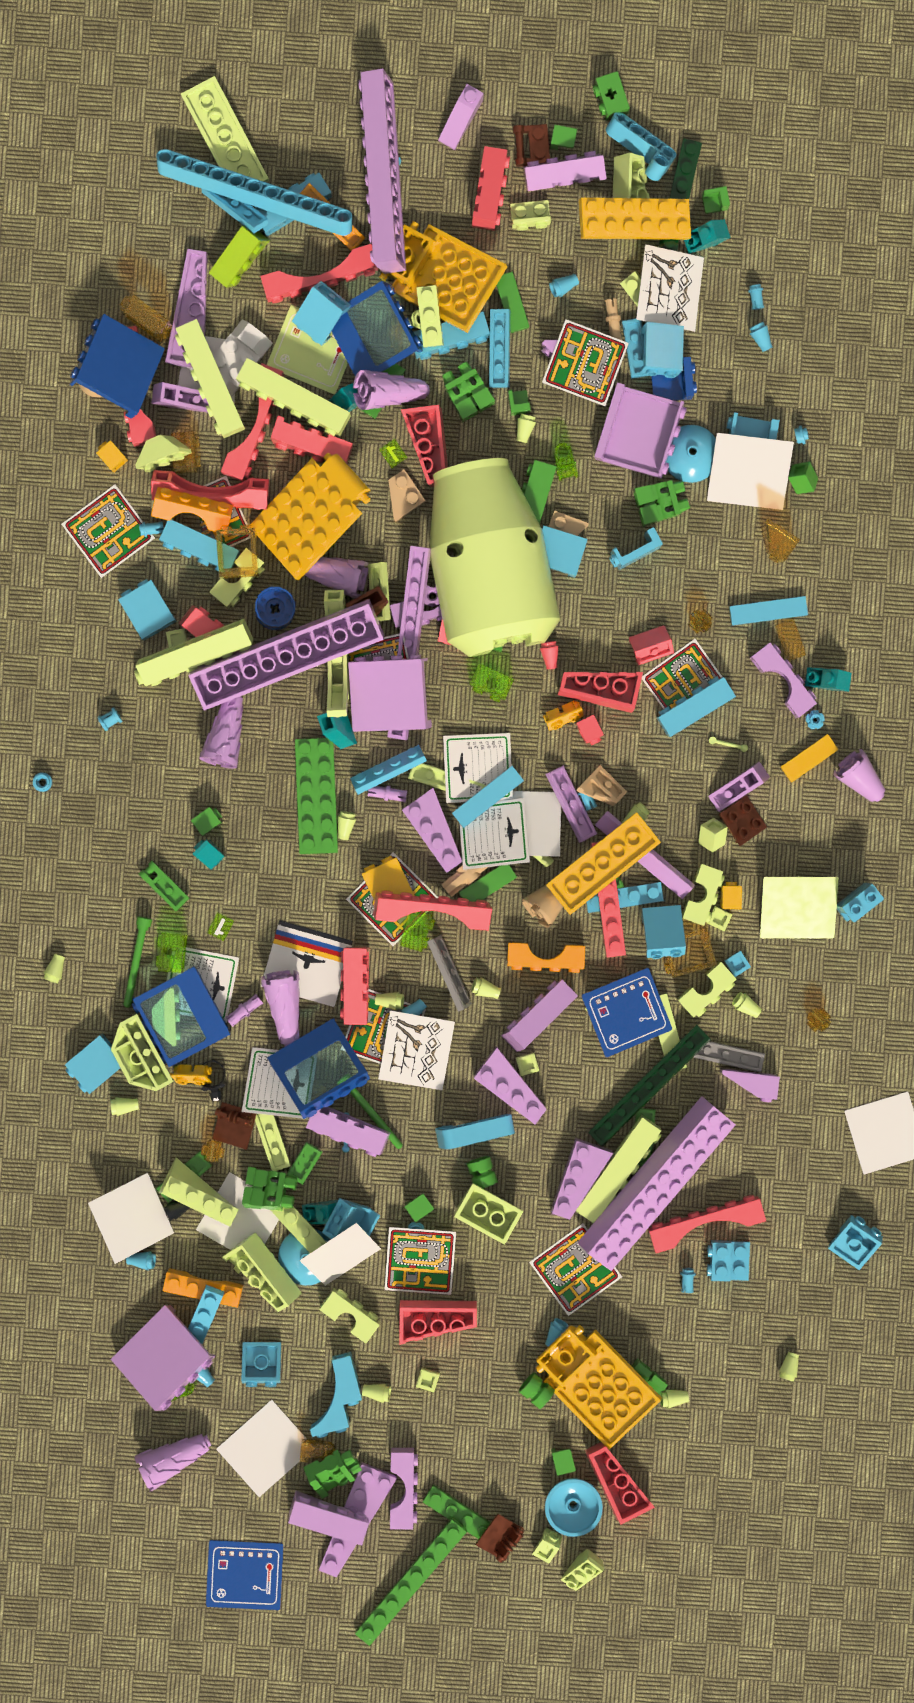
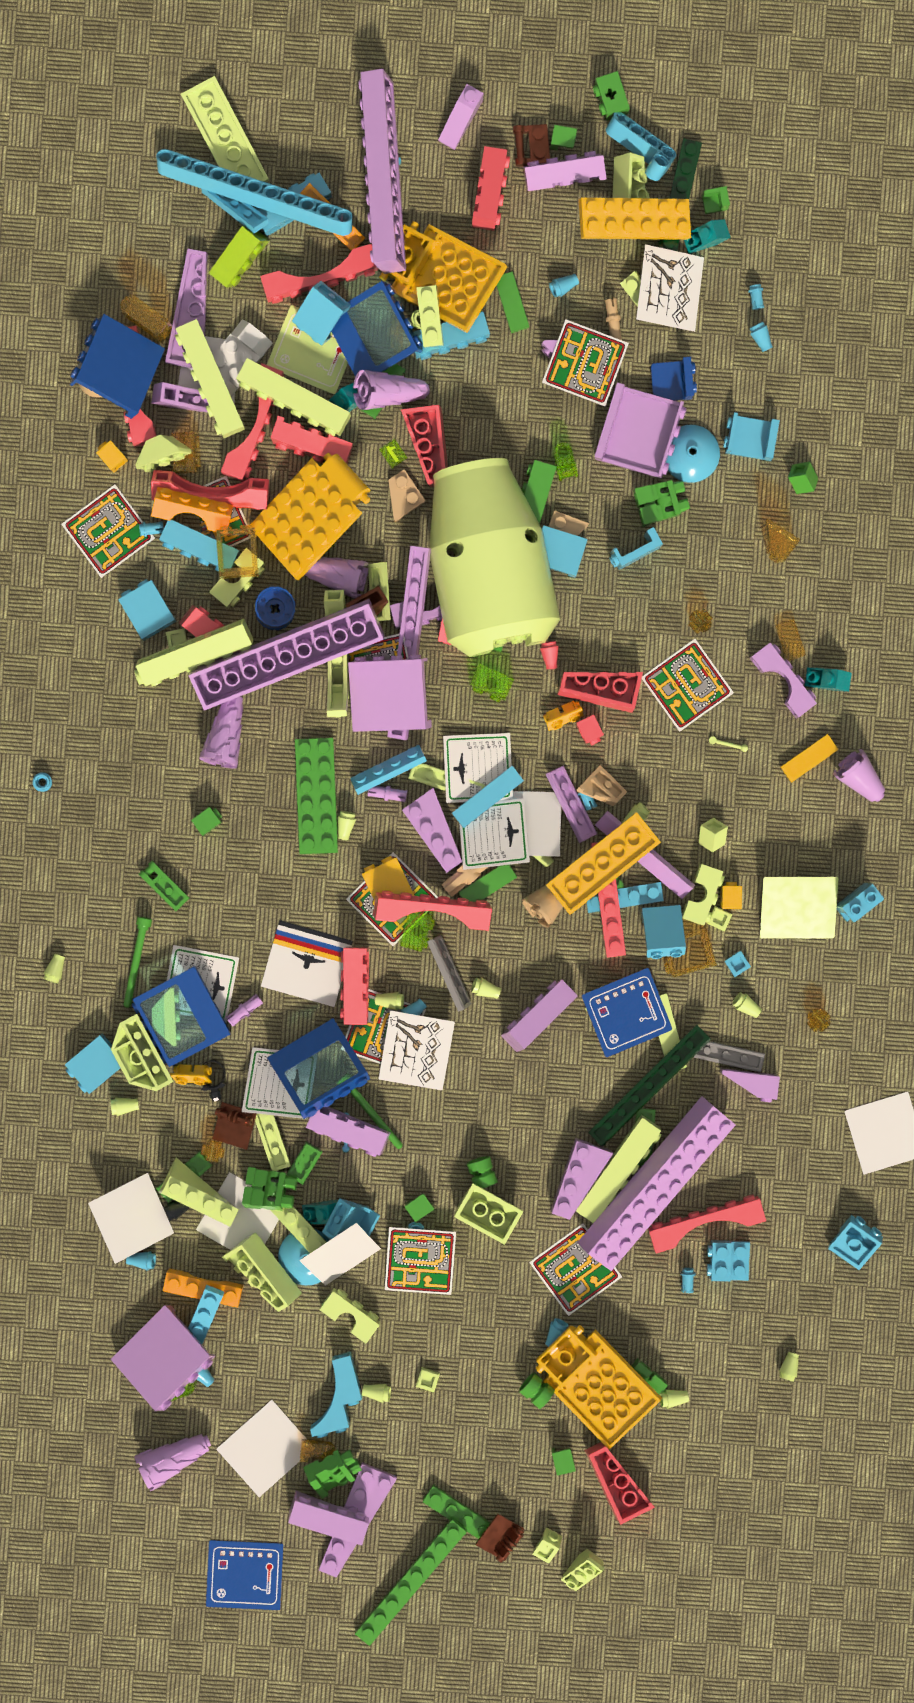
(109, 719): medium azure bush -> none
(179, 944): clear neon green brick -> none
(208, 853): teal slope -> none
(220, 927): clear neon green sticker -> none
(261, 1363): medium azure plate -> none
(283, 998): lavender cone -> none
(337, 730): teal slope -> none
(403, 1465): lavender arch -> none
(431, 602): lavender brick -> none
(433, 1318): coral wedge -> none
(462, 402): bright green hips -> none
(474, 1132): medium azure beam -> none
(499, 348): medium azure plate -> none
(506, 1083): lavender wedge -> none
(518, 402): bright green panel -> none
(524, 427): yellowish green cone -> none
(527, 1064): yellowish green tile -> none
(530, 215): yellowish green bracket -> none
(571, 958): light orange arch -> none
(576, 1519): medium azure dish -> none
(635, 348): medium azure tile -> none
(651, 645): coral panel -> none
(662, 349): medium azure panel -> none
(696, 706): medium azure brick -> none
(720, 979): yellowish green arch -> none
(739, 786): lavender slope -> none
(742, 820): copper hinge -> none
(750, 471): white sticker -> none
(768, 610): medium azure tile -> none
(801, 435): medium azure plate -> none
(810, 722): medium azure plate -> none

